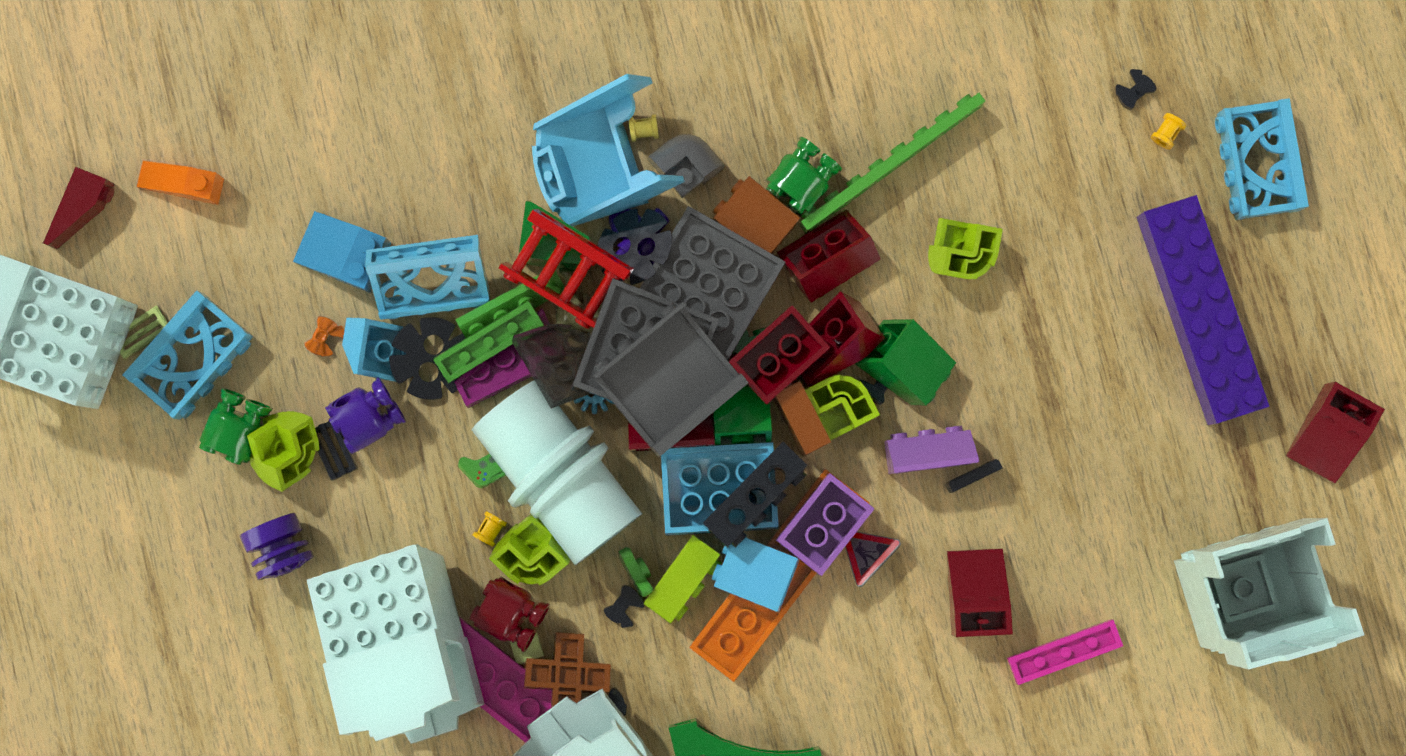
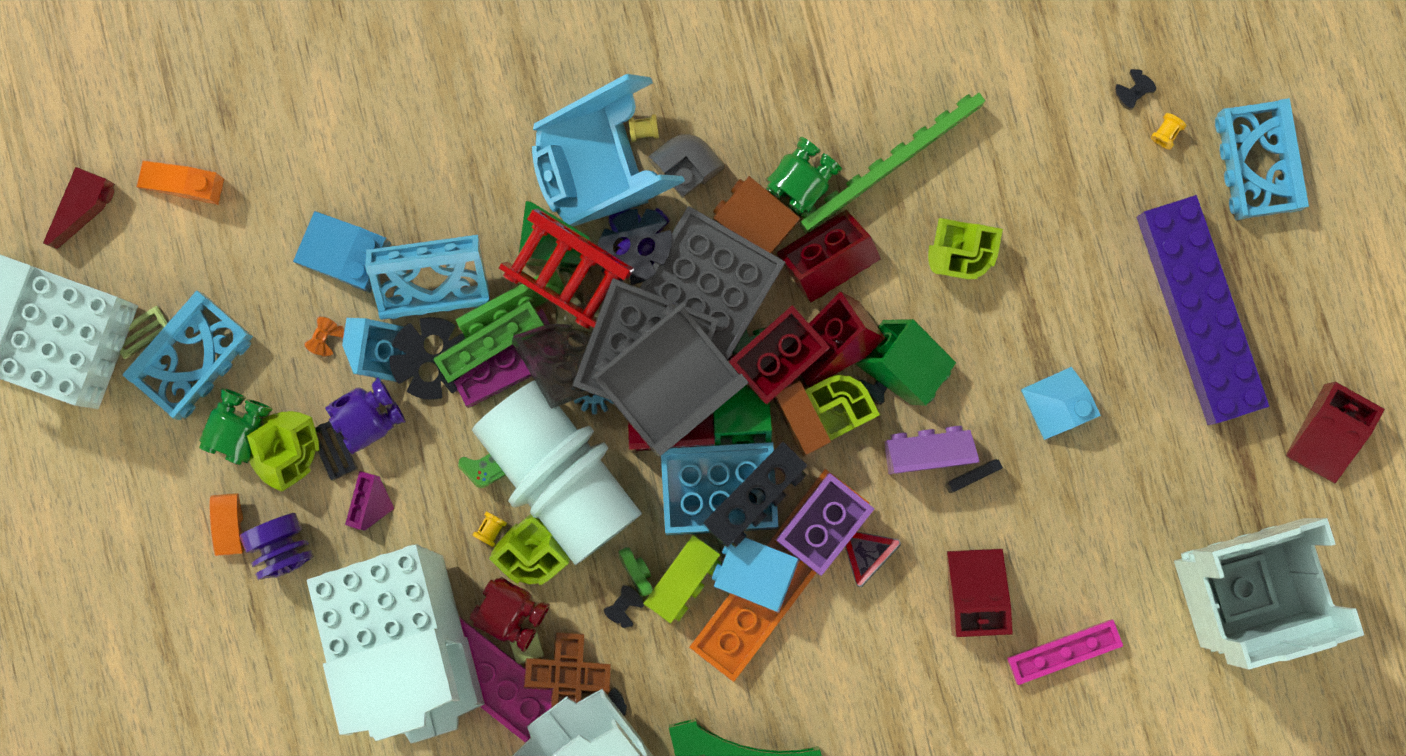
(225, 524): none -> orange slope
(369, 502): none -> magenta slope
(1060, 403): none -> medium azure slope

